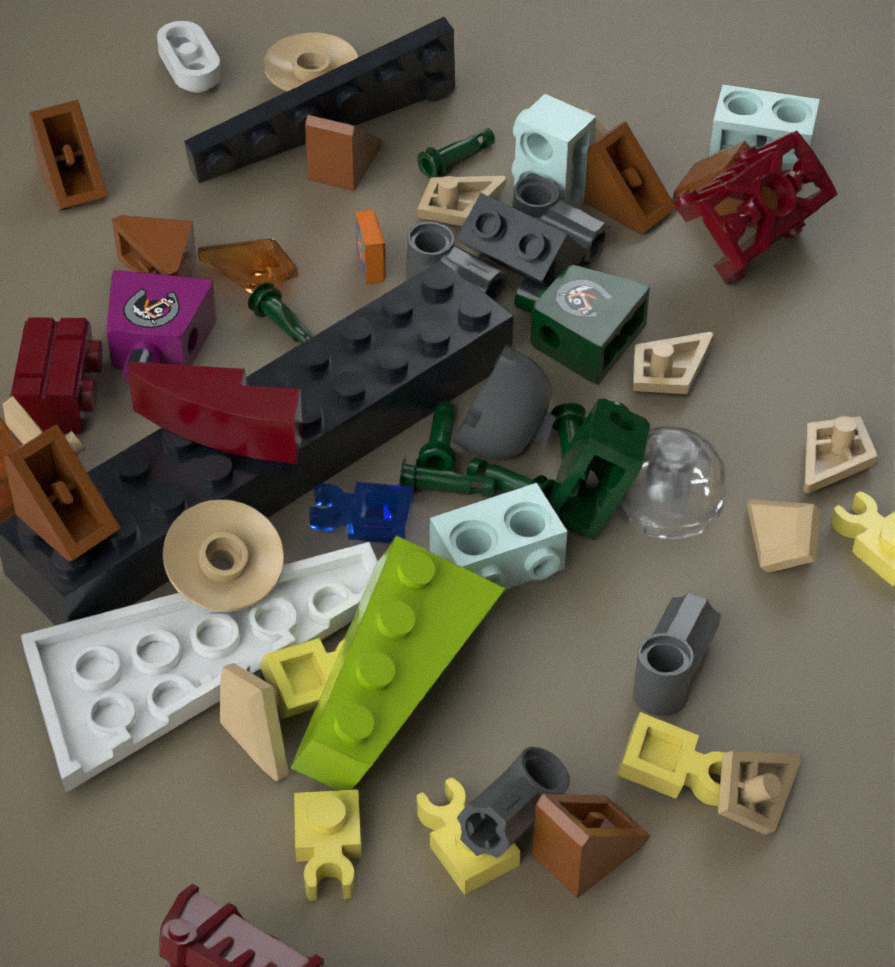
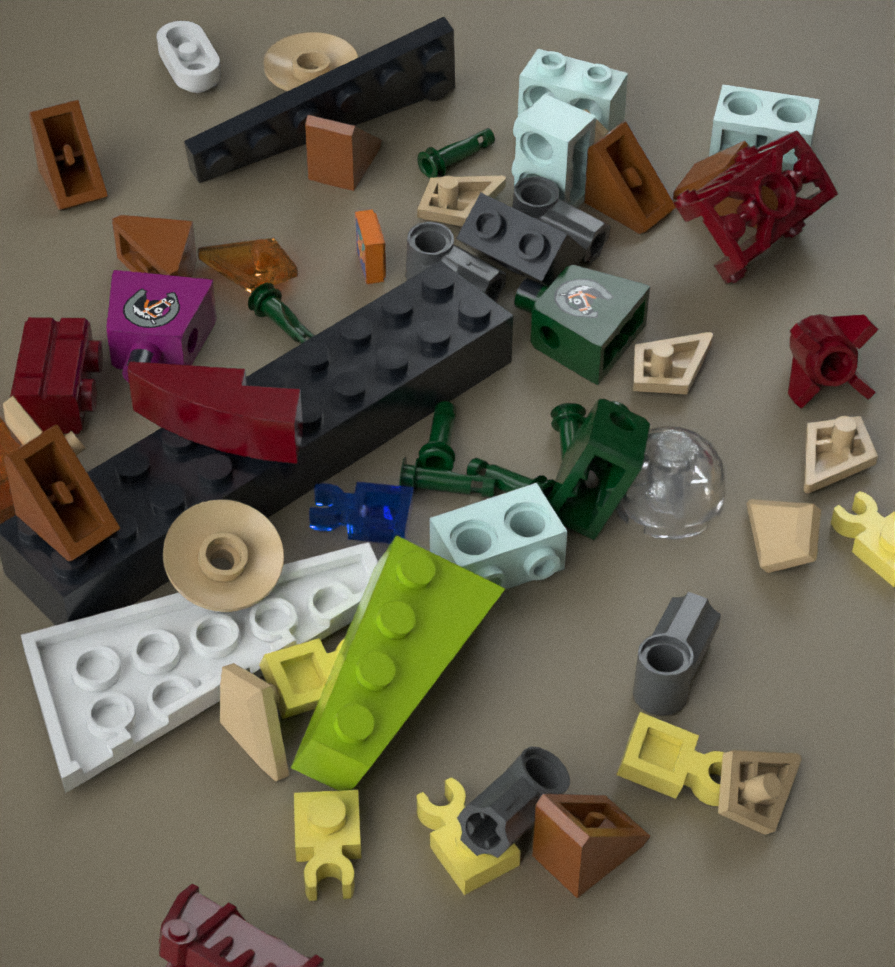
(508, 409): dark grey cylinder -> none
(575, 83): none -> light aqua brick
(827, 354): none -> dark red brick

